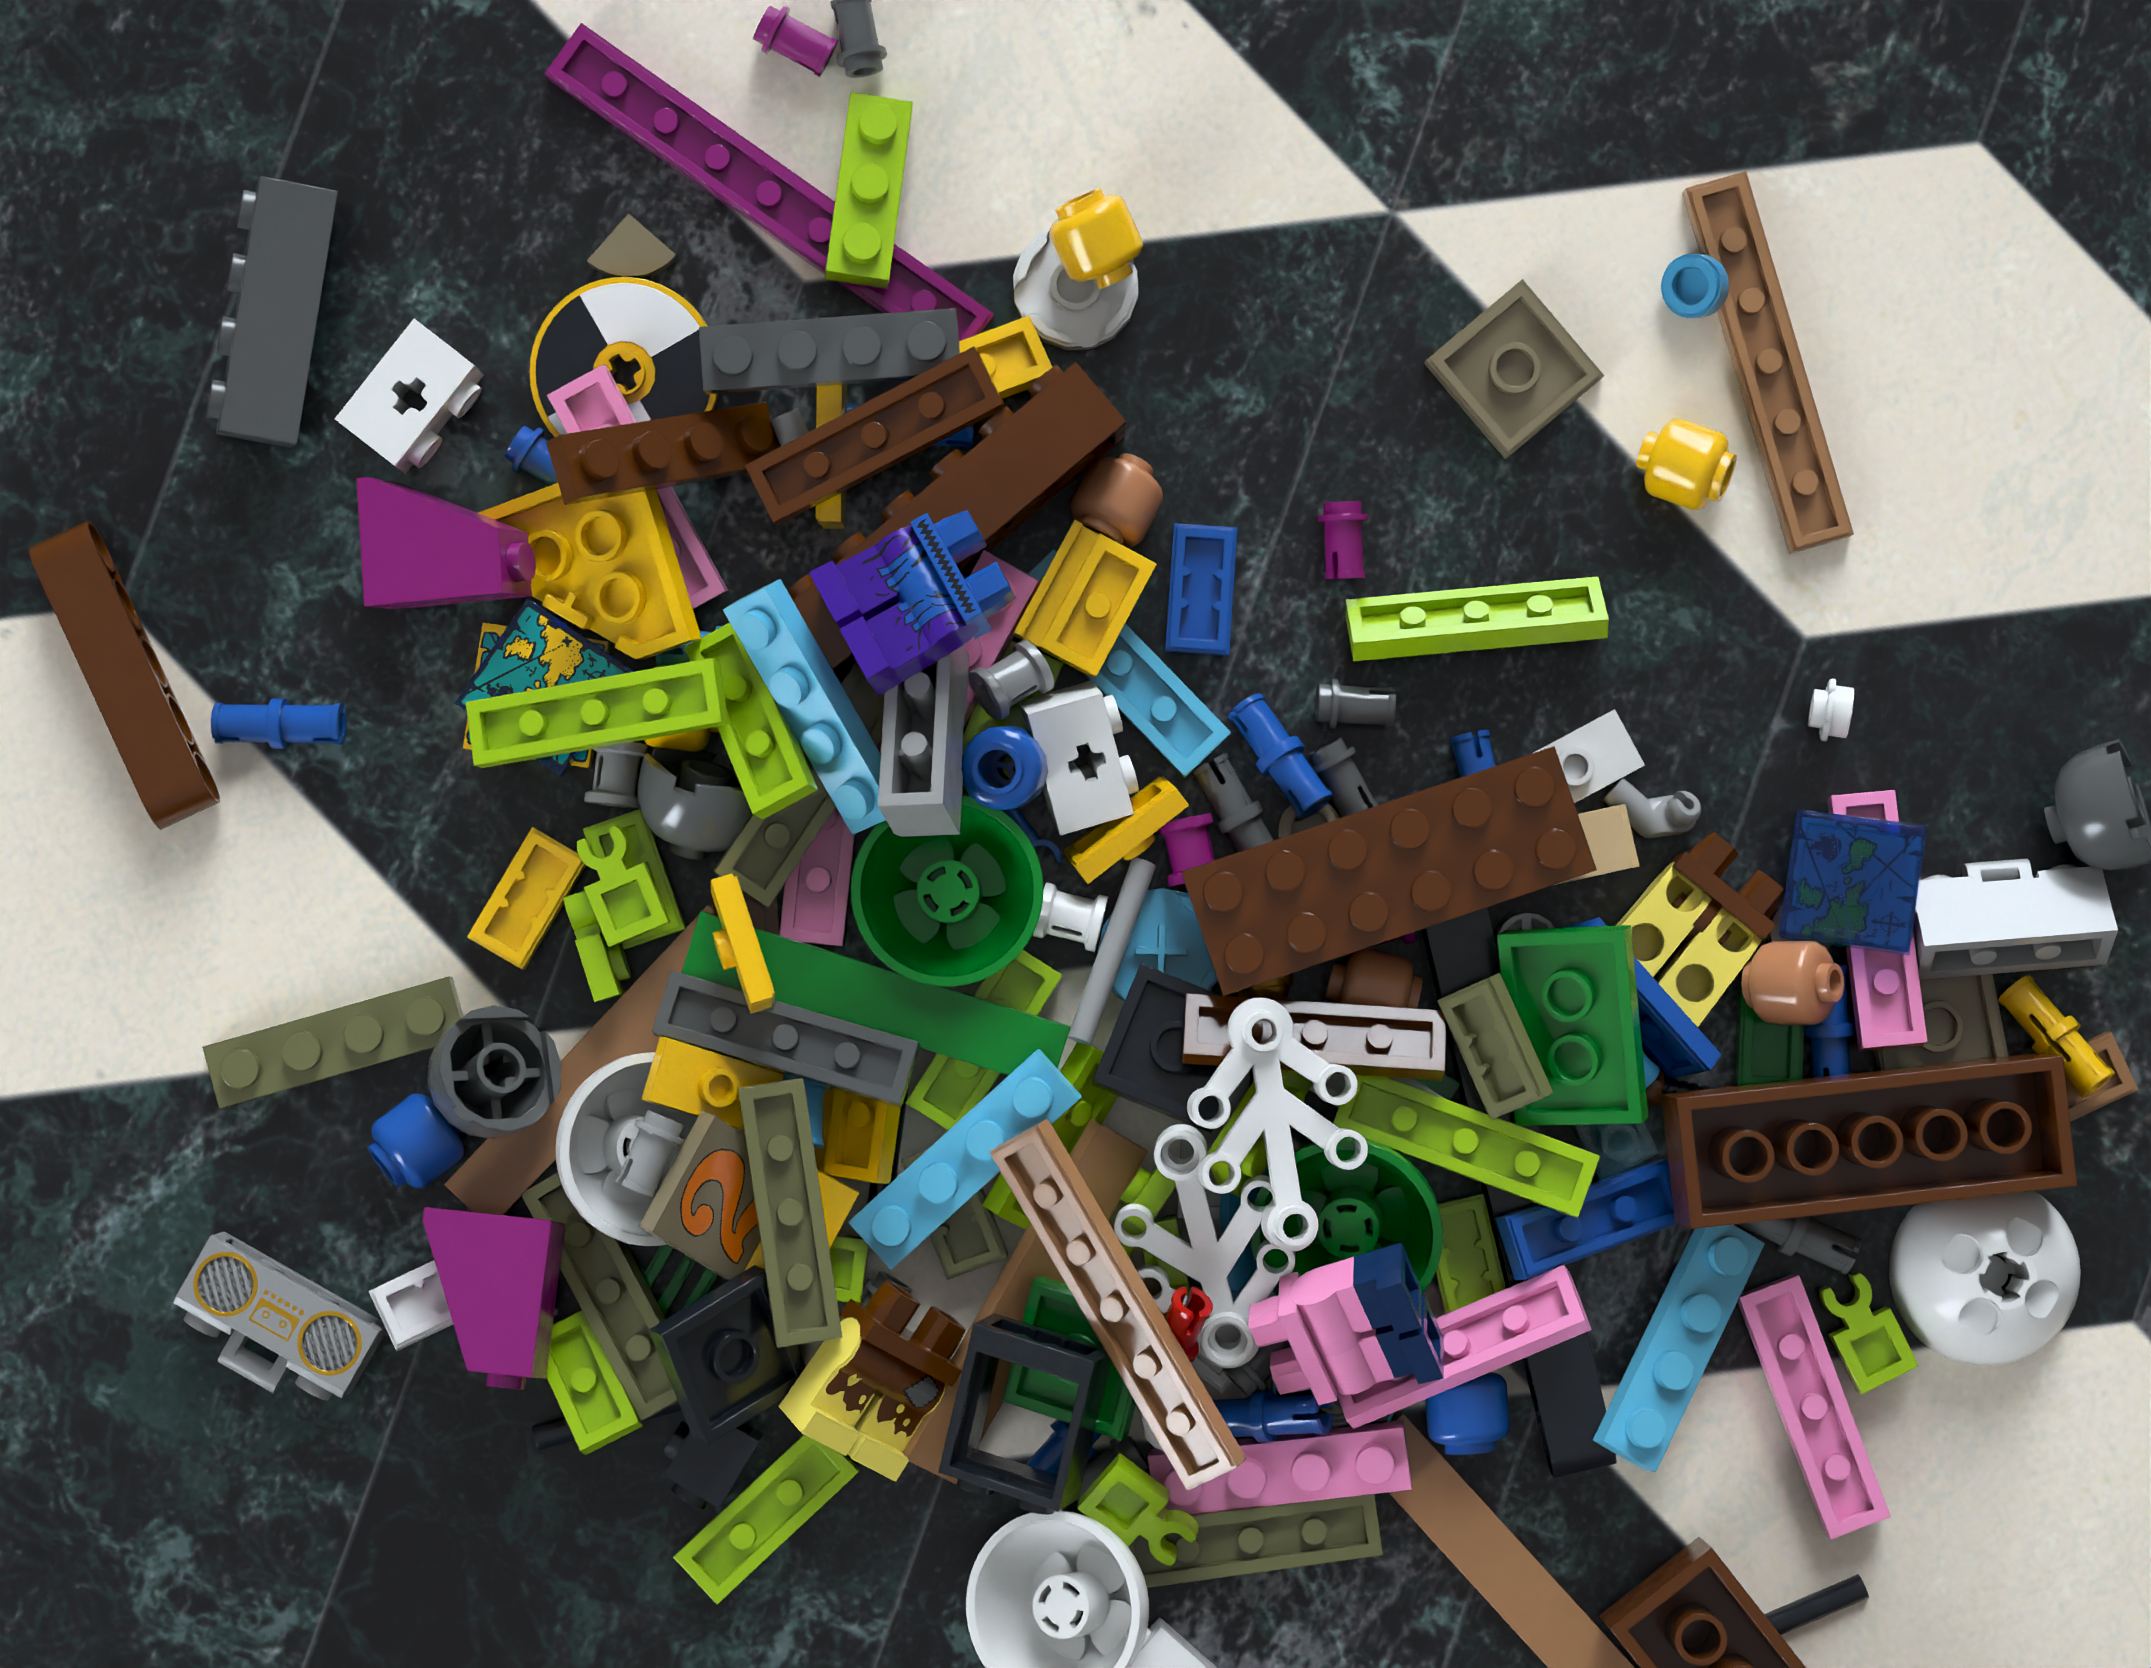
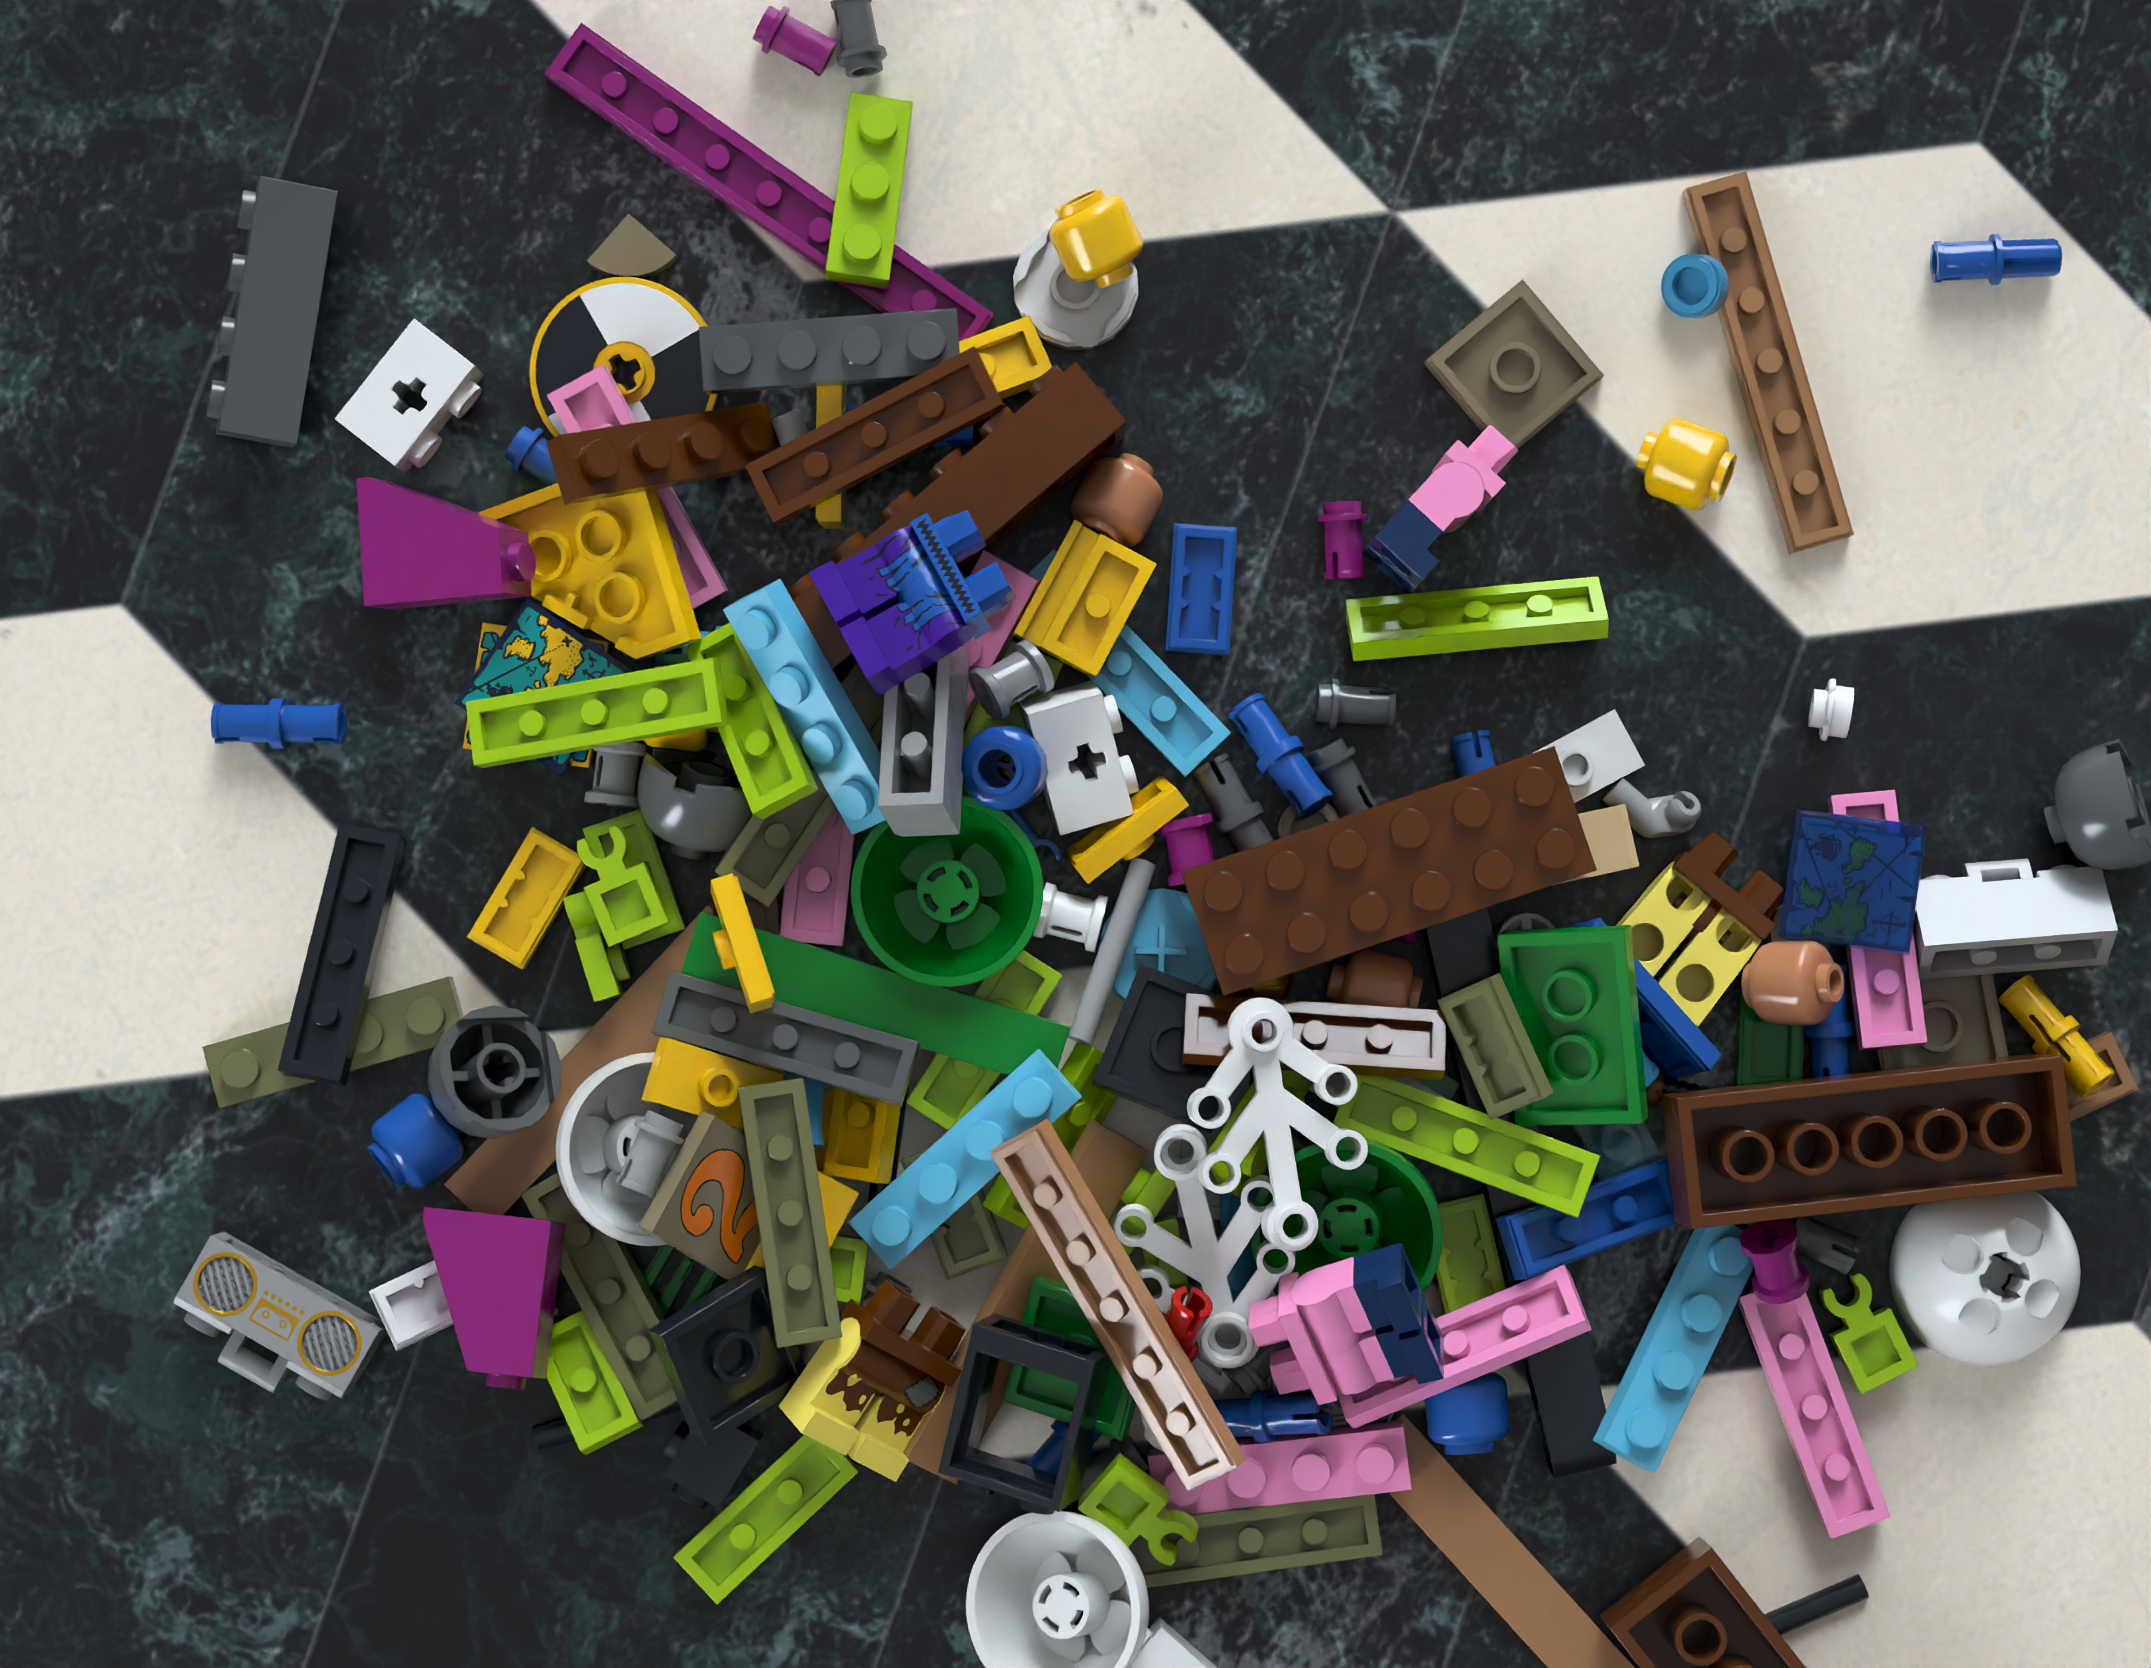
(124, 675): reddish brown beam -> none
(342, 955): none -> black plate
(1444, 502): none -> hips
(1777, 1269): none -> magenta bush
(1995, 259): none -> blue axle

